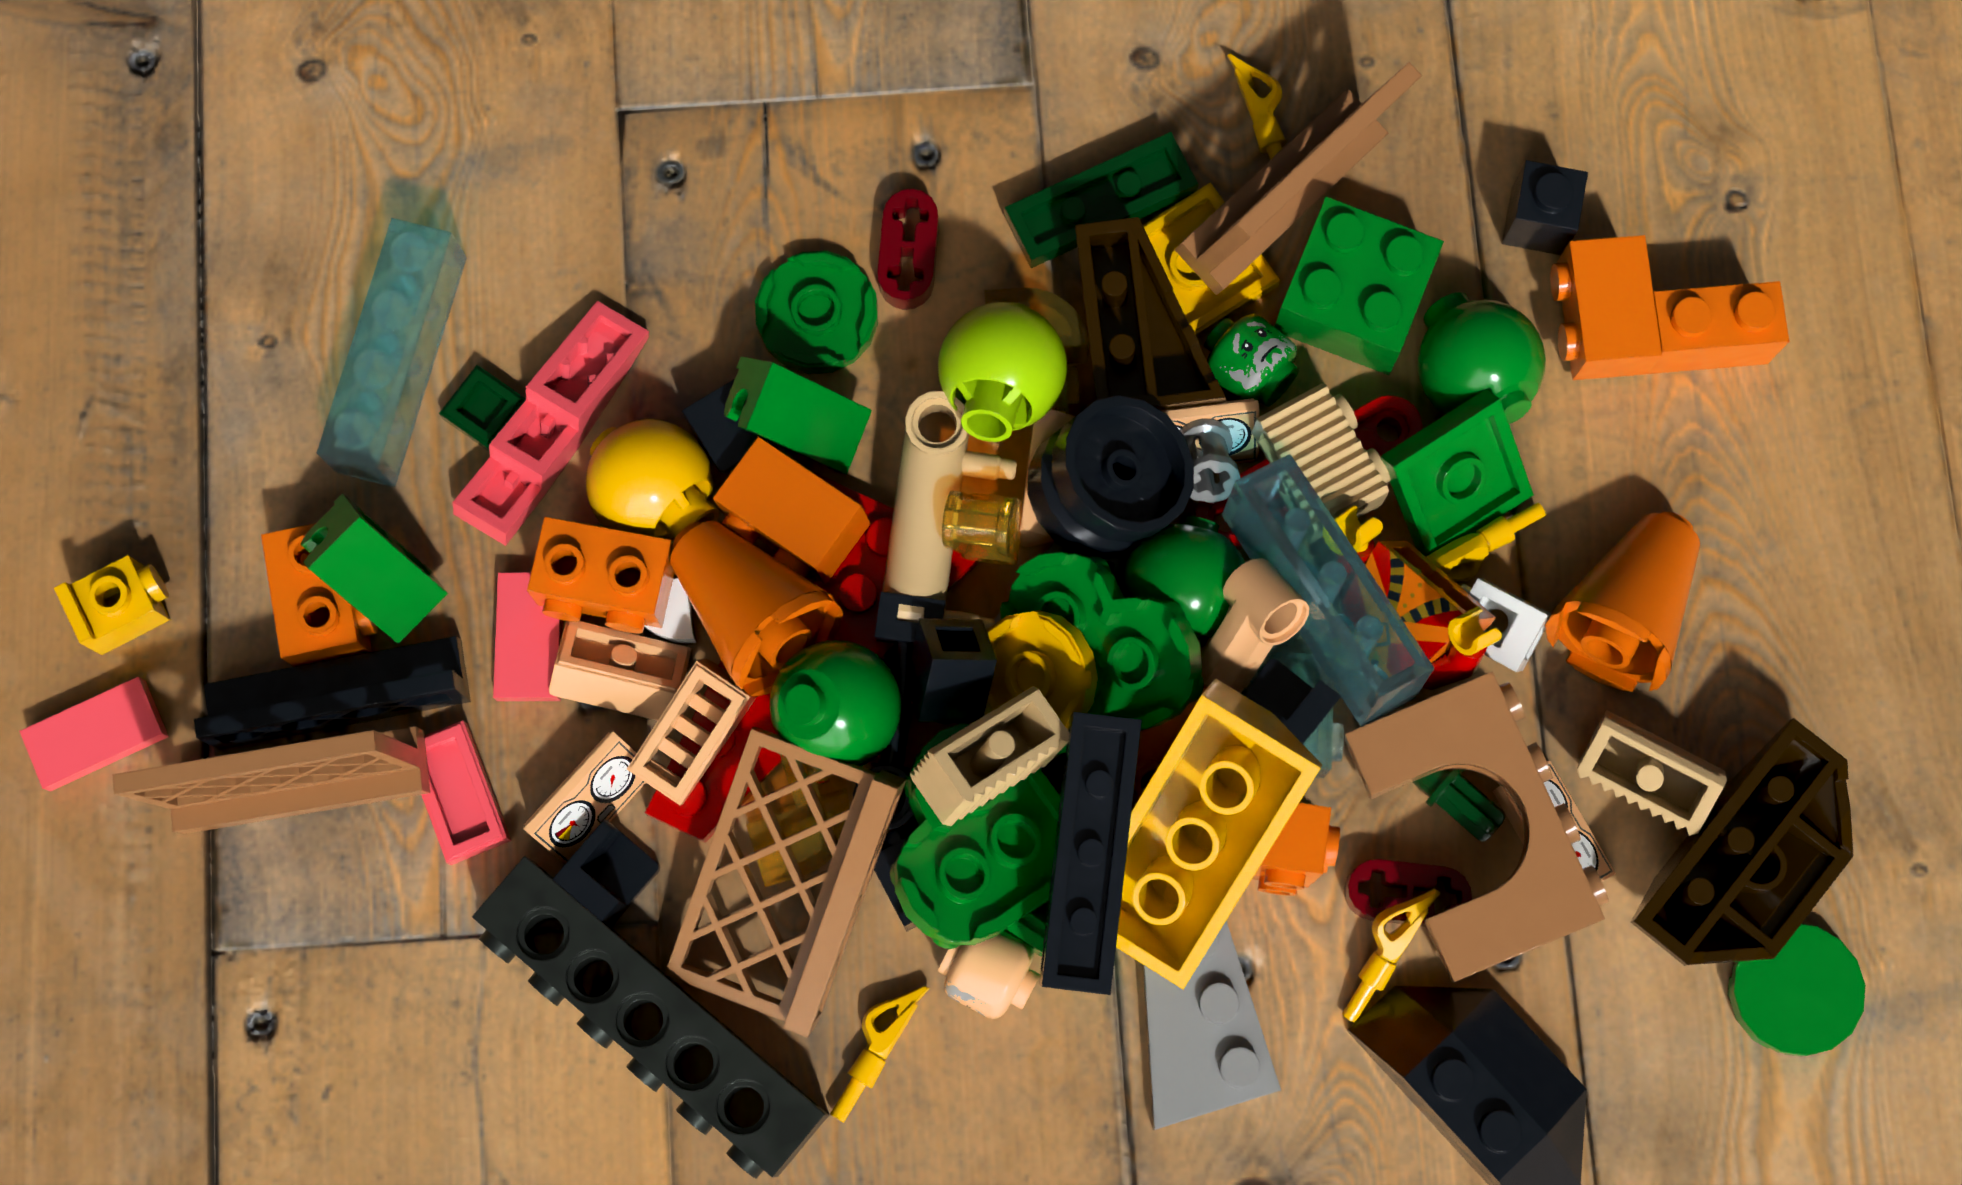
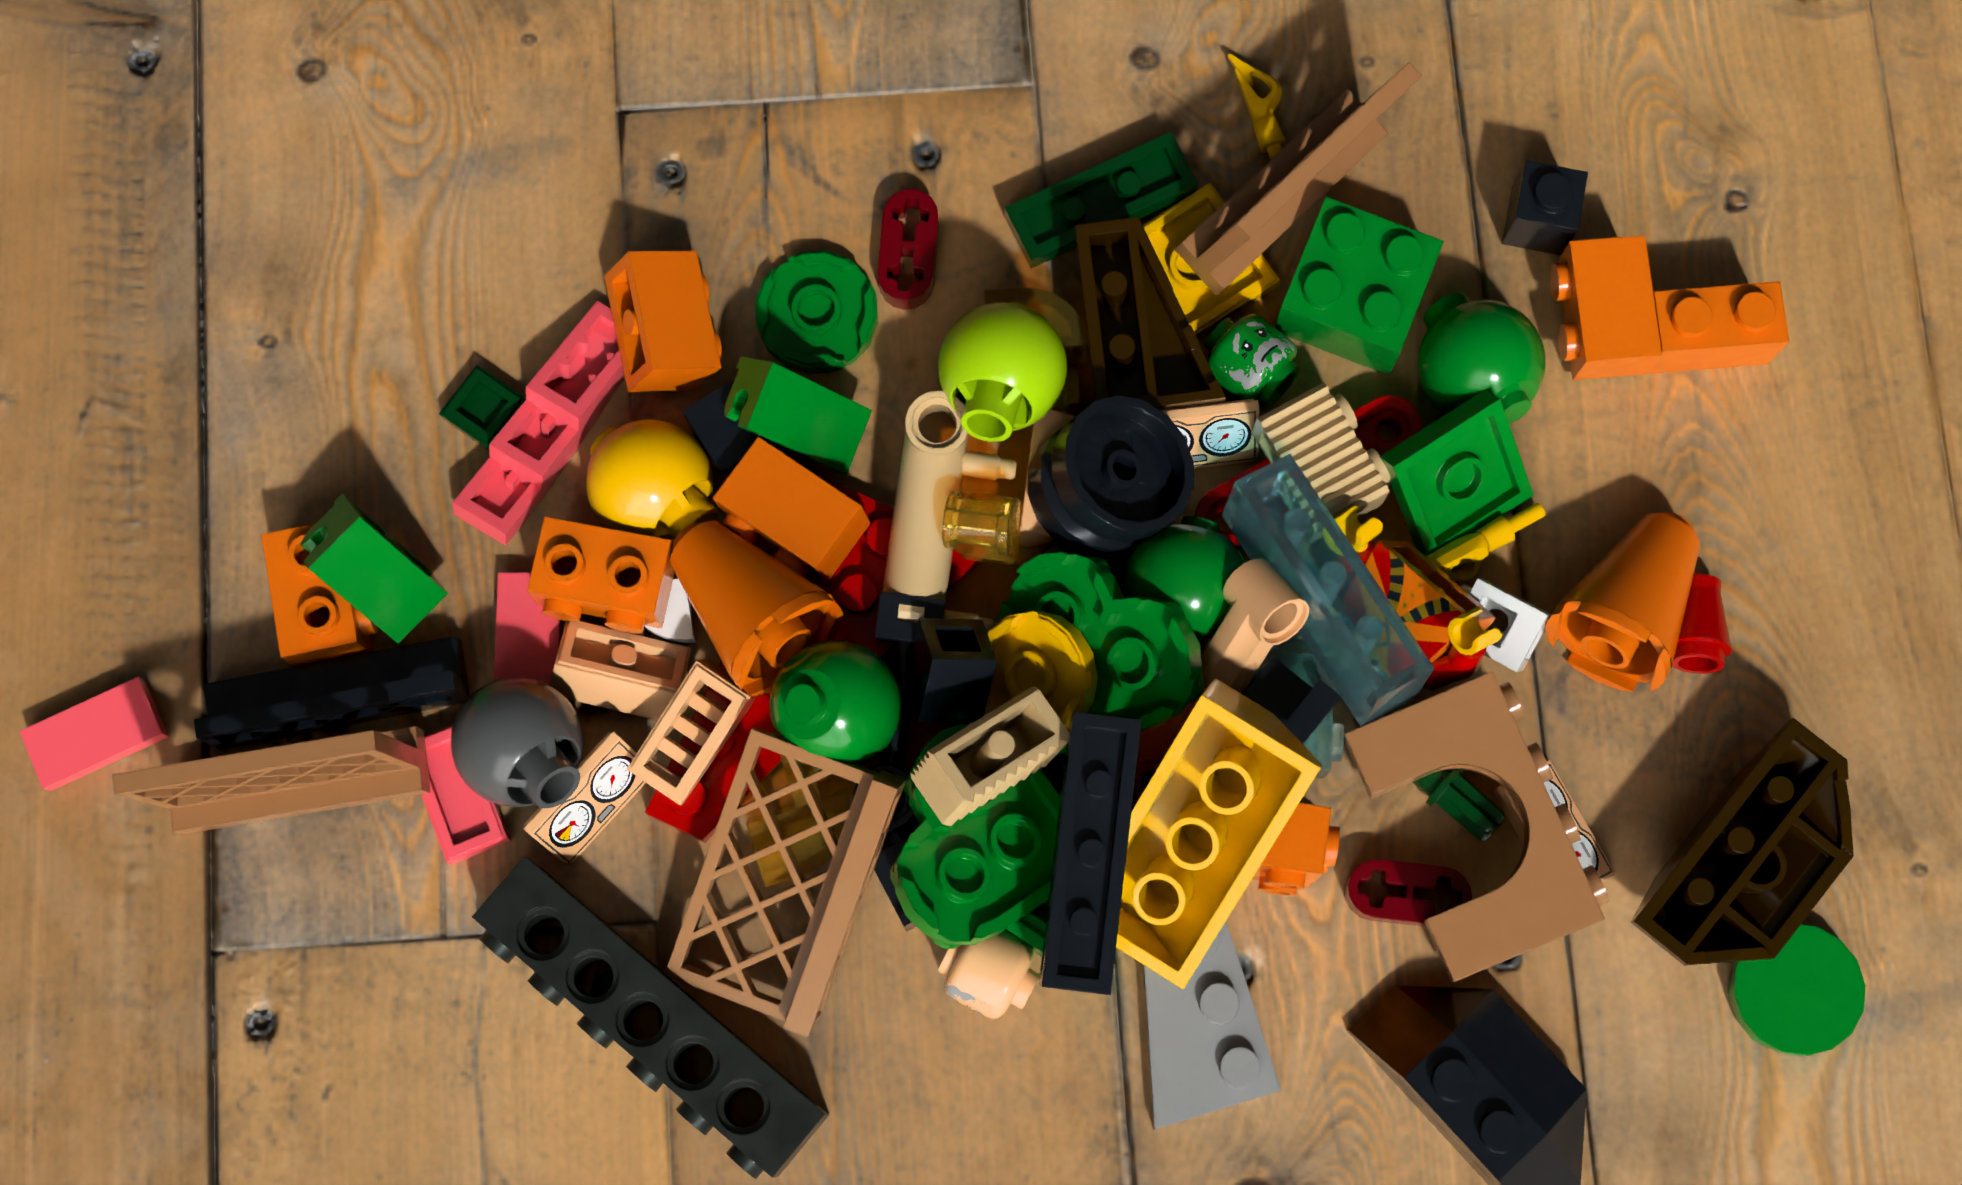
(133, 615): yellow brick -> none
(392, 353): clear light blue brick -> none
(518, 743): none -> dark grey brick
(607, 873): black panel -> none
(663, 321): none -> orange brick
(879, 1045): yellow hand -> none
(1214, 457): light grey bush -> none
(1391, 946): yellow hand -> none
(1651, 772): tan brick -> none
(1704, 629): none -> red cone

